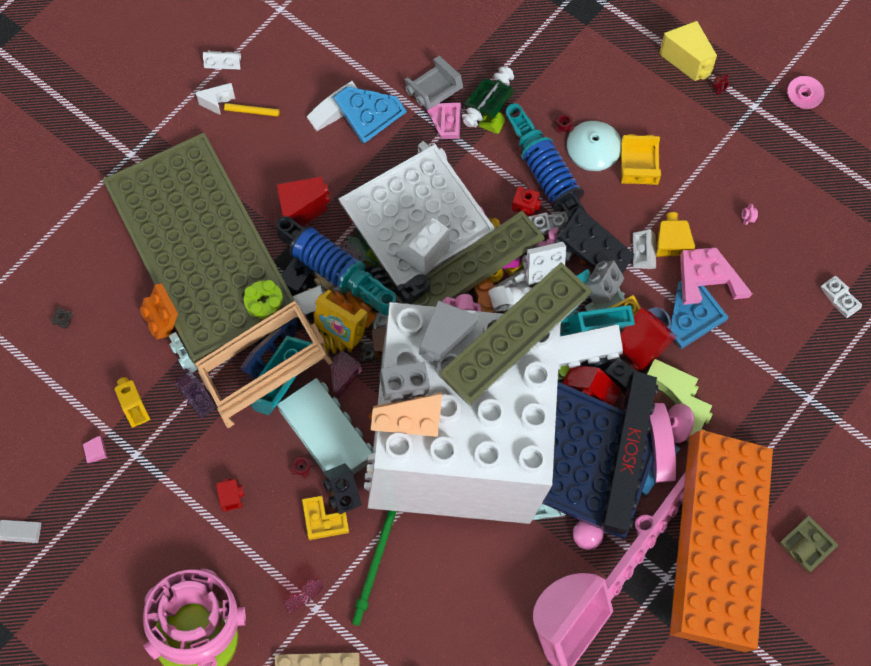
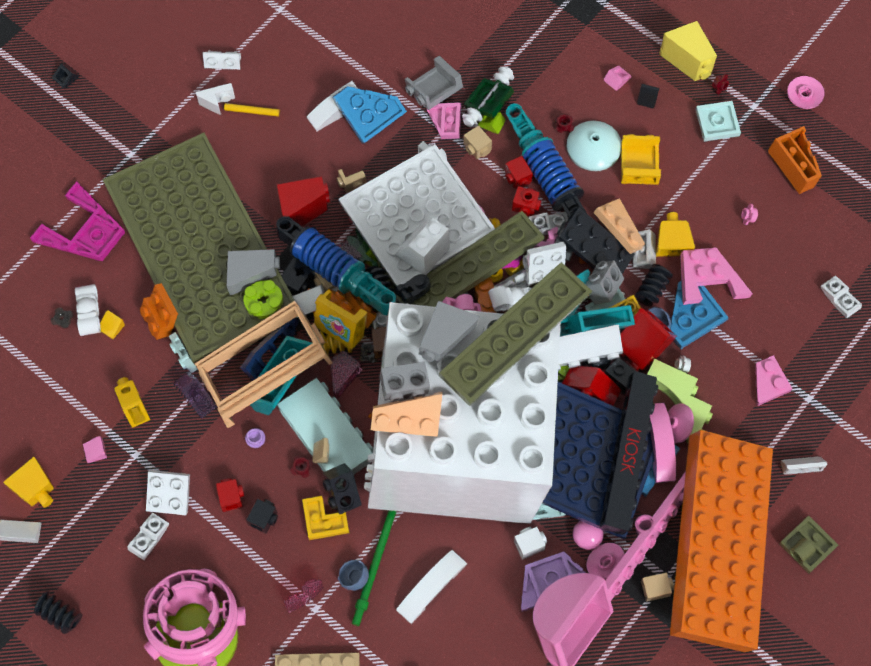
(31, 484): none -> yellow torso
(56, 614): none -> black piece
(65, 75): none -> black slope
(87, 310): none -> white piece
(93, 239): none -> dark pink wing
(111, 324): none -> yellow slope
(148, 537): none -> white slope
(168, 492): none -> white plate
(250, 267): none -> light grey slope
(255, 438): none -> lavender plate
(262, 515): none -> black brick
(321, 451): none -> tan slope
(351, 182): none -> tan bracket
(353, 575): none -> sand blue hair
(430, 586): none -> white slope
(477, 143): none -> tan brick
(518, 172): none -> red brick
(530, 542): none -> white brick
(544, 573): none -> lavender wing
(604, 559): none -> bright pink dish
(617, 77): none -> bright pink slope
(619, 223): none -> light nougat wing
(648, 96): none -> black slope
(653, 285): none -> black piece
(657, 586): none -> tan brick
(683, 364): none -> white plate
(718, 121): none -> light aqua plate
(770, 381): none -> bright pink wing
(796, 160): none -> orange wedge
(803, 465): none -> white slope

